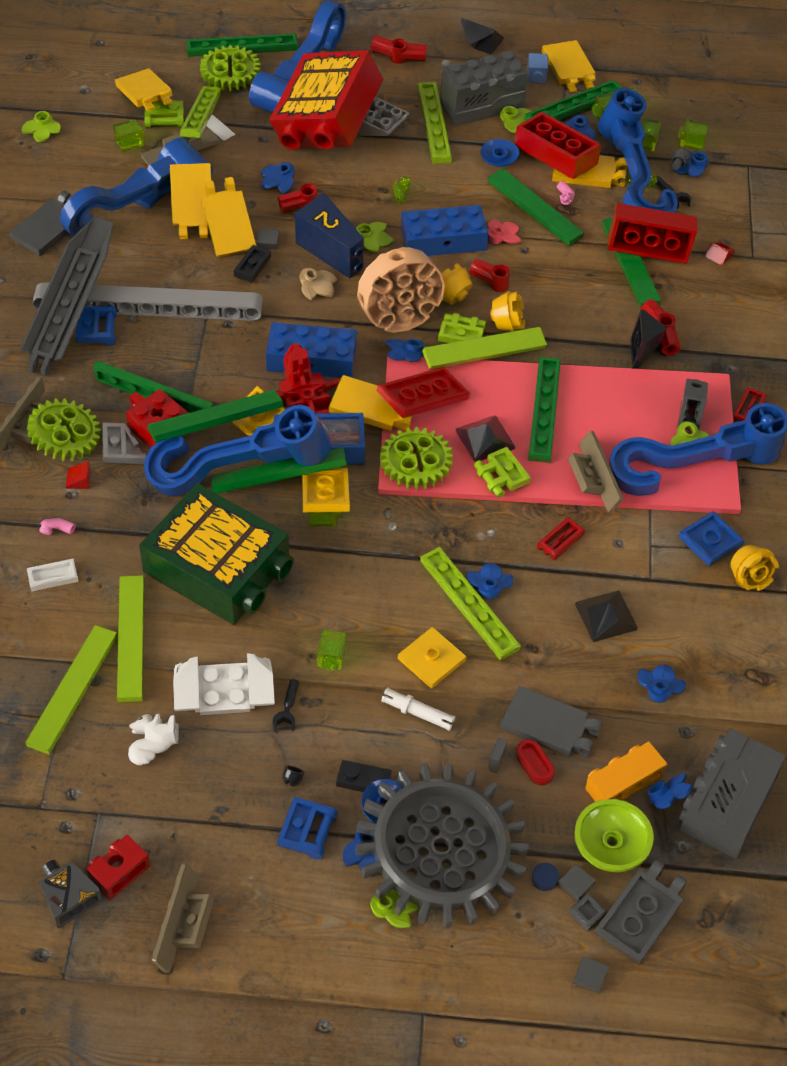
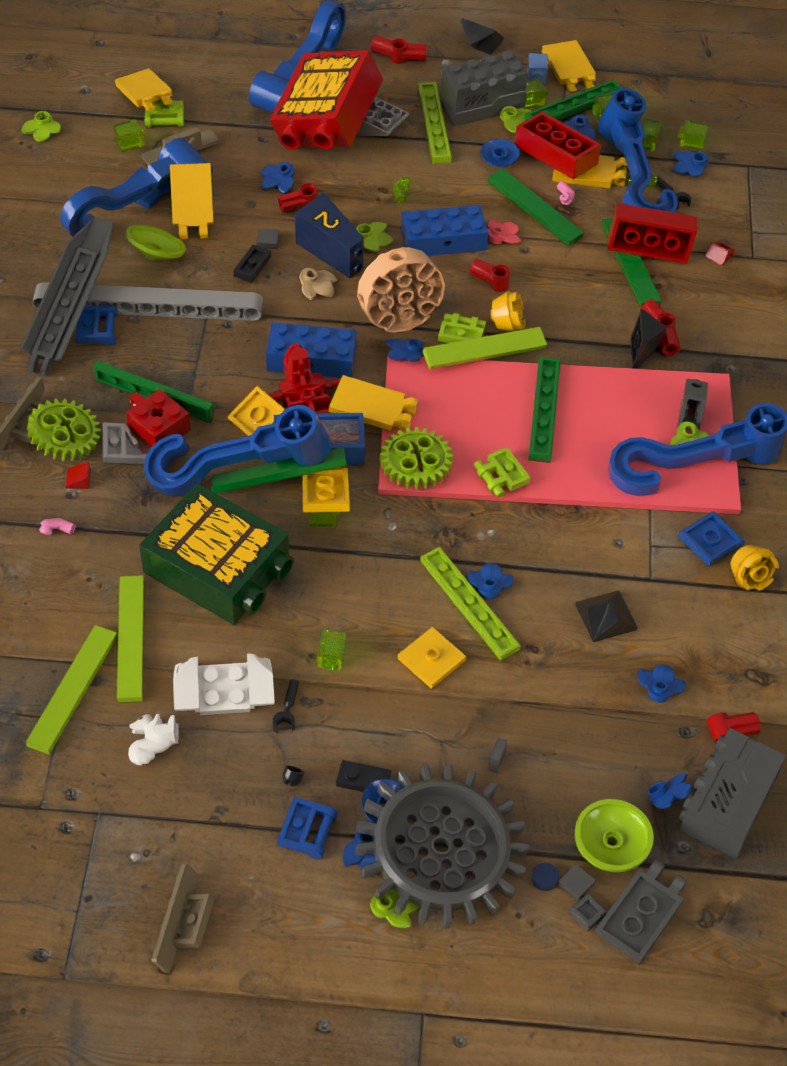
(43, 227): dark grey tile -> none
(52, 575): white tile -> none
(68, 892): dark grey torso -> none
(114, 879): red brick -> none
(155, 243): none -> lime dish
(200, 112): lime tile -> none
(215, 416): green tile -> none
(216, 67): lime gear -> none
(219, 128): white sticker -> none
(227, 219): yellow tile -> none
(257, 44): green tile -> none
(418, 709): white pin -> none
(423, 392): red tile -> none
(456, 284): yellow cone -> none
(484, 437): slope -> none
(535, 94): none -> clear neon green brick
(535, 762): red tile -> none
(542, 544): red tile -> none
(550, 723): dark grey tile -> none
(590, 974): dark grey tile -> none
(595, 473): dark tan bracket -> none
(626, 774): light orange brick -> none
(680, 158): dark grey cylinder -> none
(737, 416): red tile -> none
(746, 724): none -> red piece

